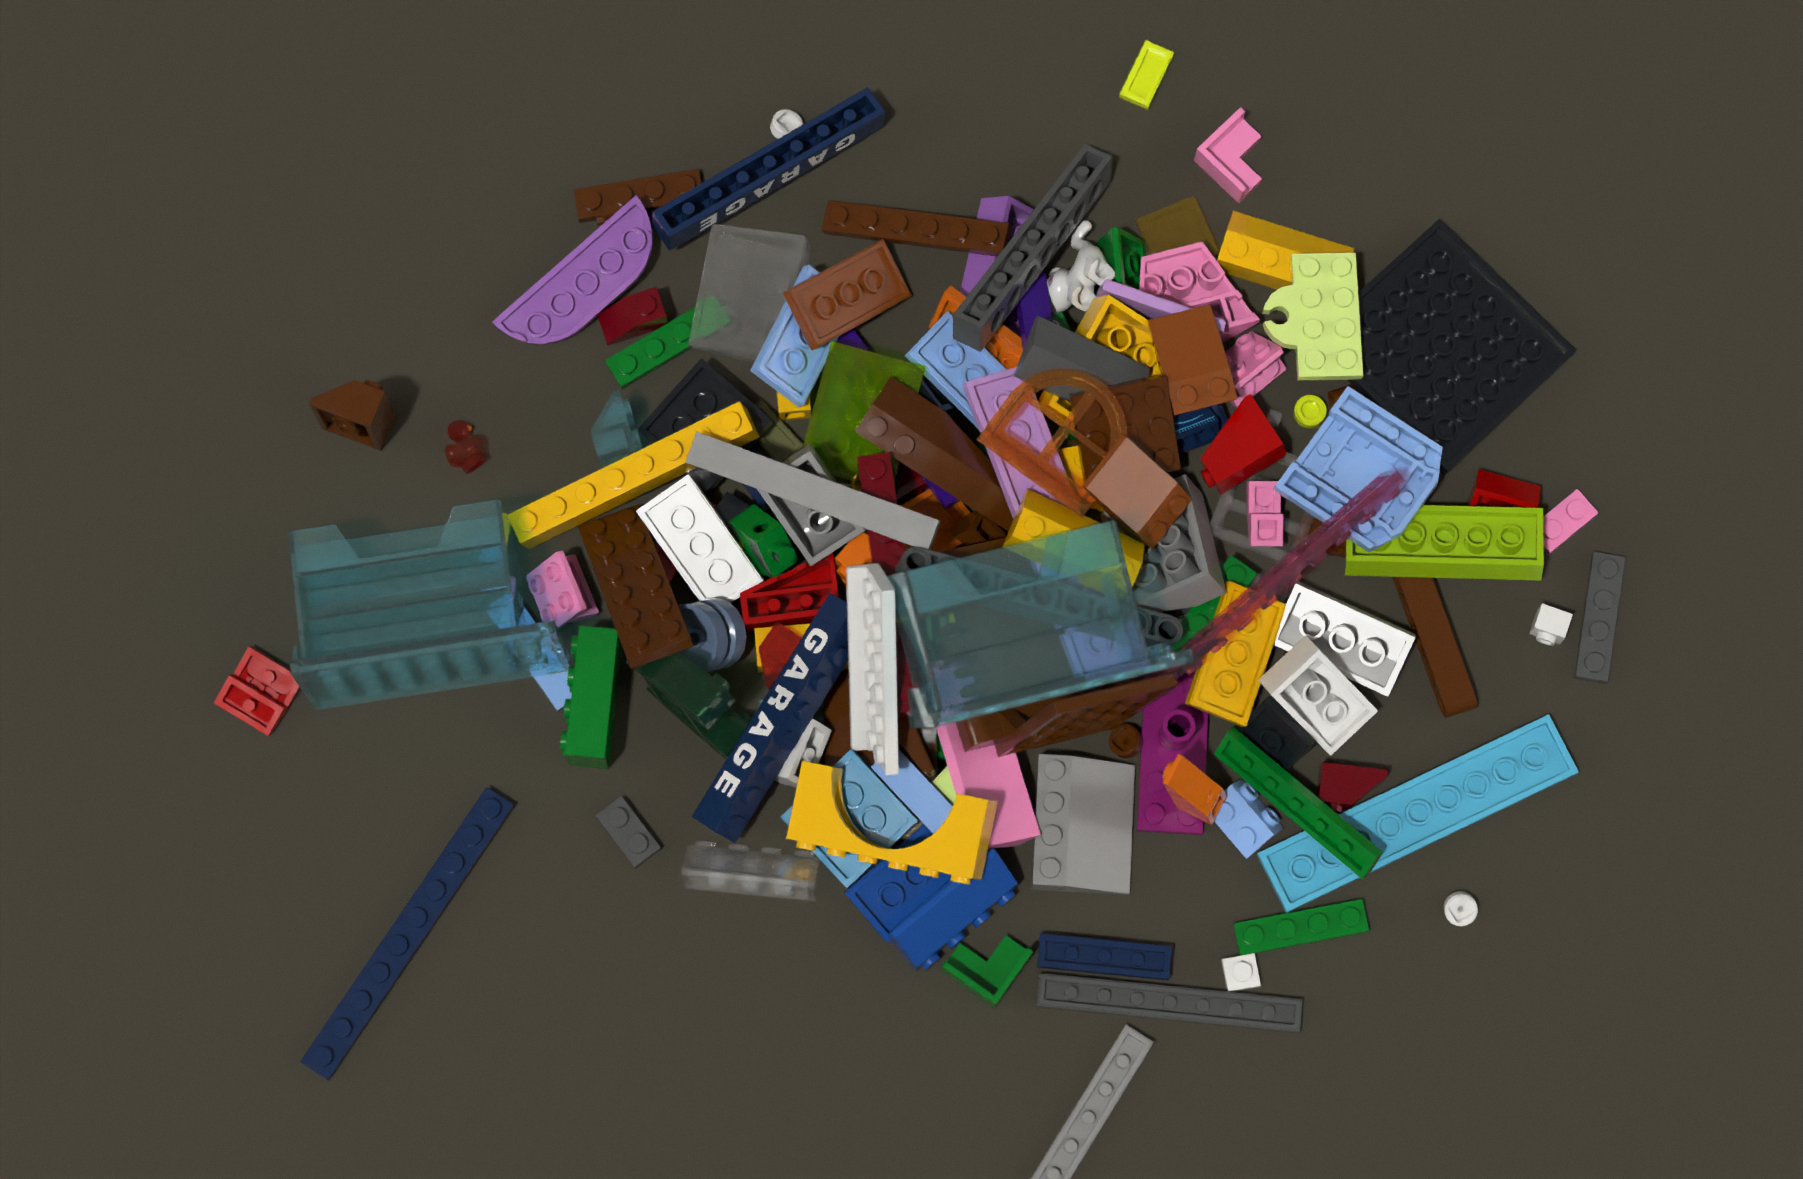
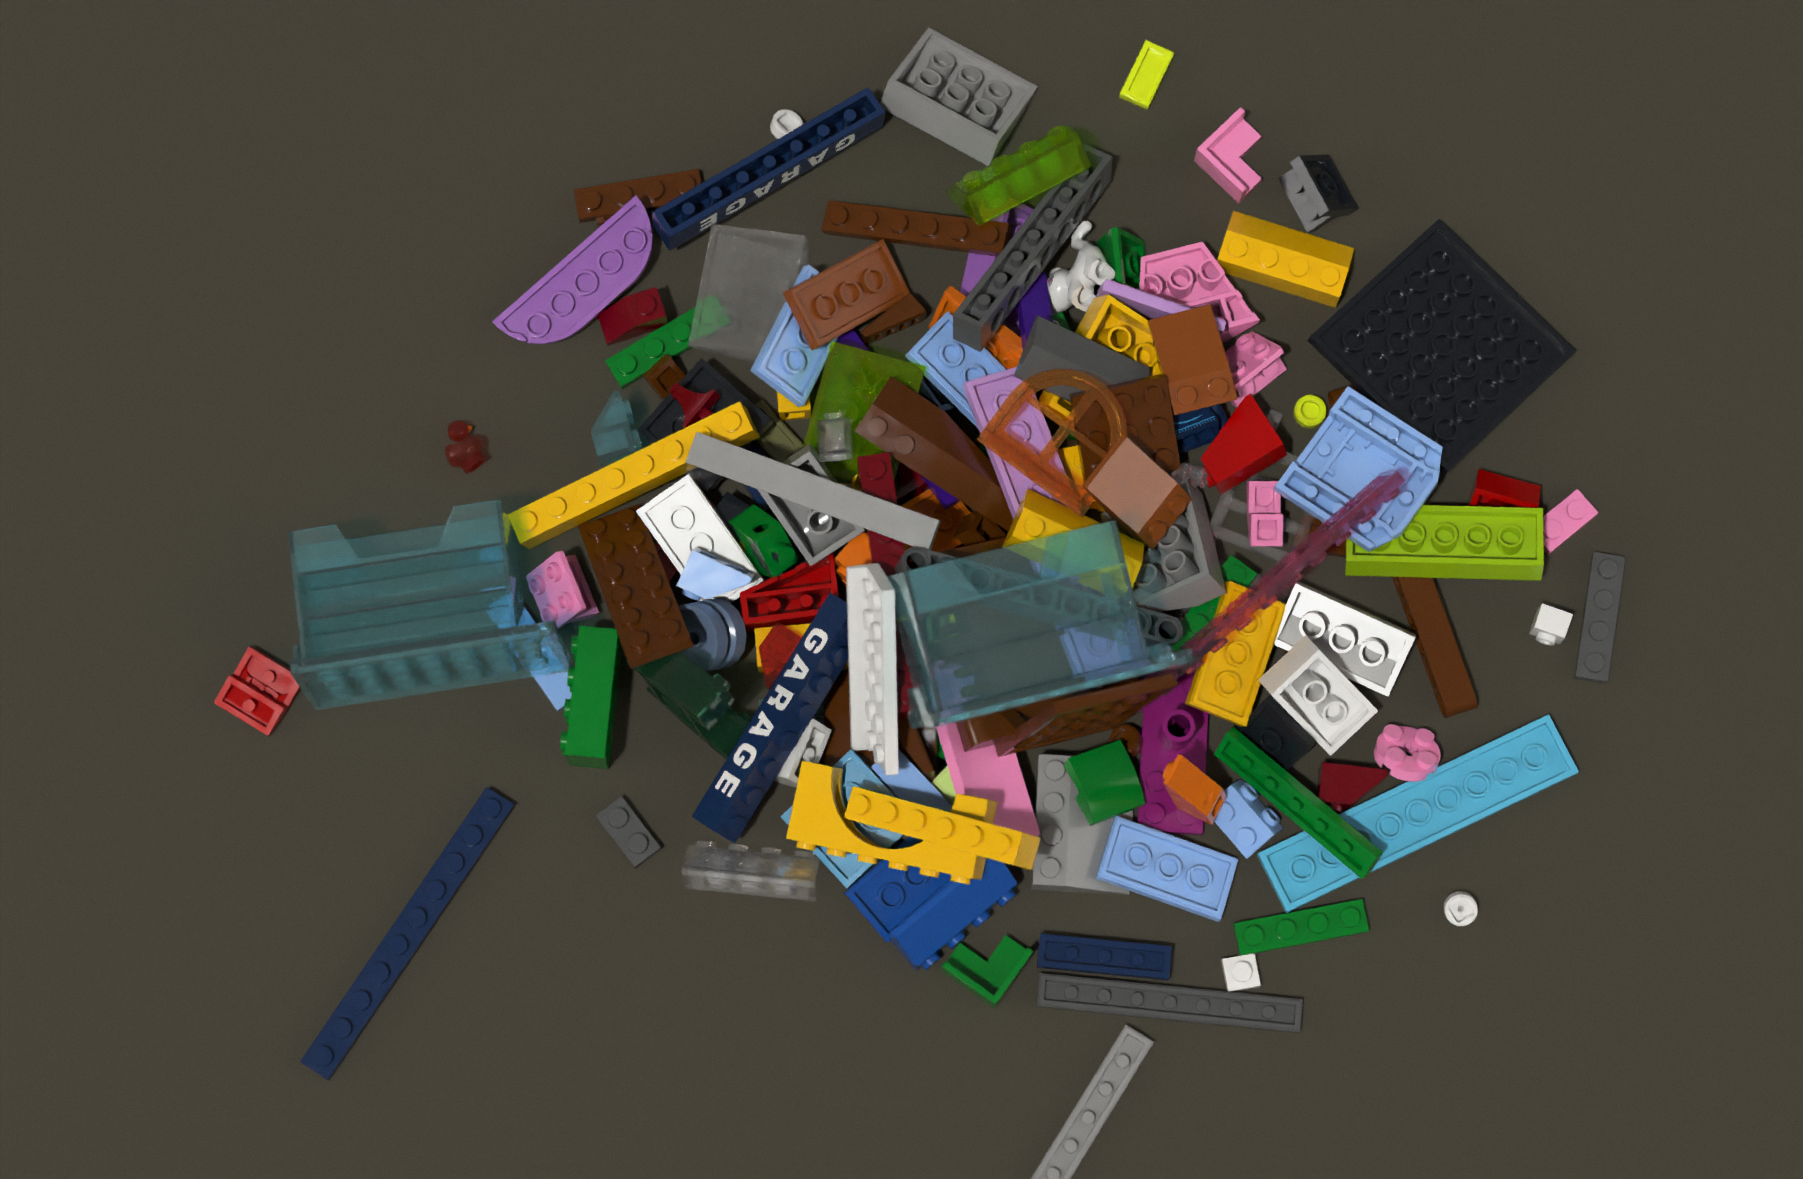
(356, 412): reddish brown slope -> none
(663, 375): none -> reddish brown plate
(694, 405): none -> dark red piece
(711, 576): none -> light blue slope
(835, 437): none -> clear slope
(898, 317): none -> reddish brown slope
(942, 828): none -> yellow arch
(957, 96): none -> light grey slope
(1020, 175): none -> clear neon green slope
(1105, 782): none -> green slope
(1166, 868): none -> light blue tile
(1176, 227): clear yellow tile -> none
(1196, 473): none -> clear arm
(1316, 191): none -> black bracket
(1320, 316): yellowish green plate -> none
(1398, 740): none -> bright pink plate

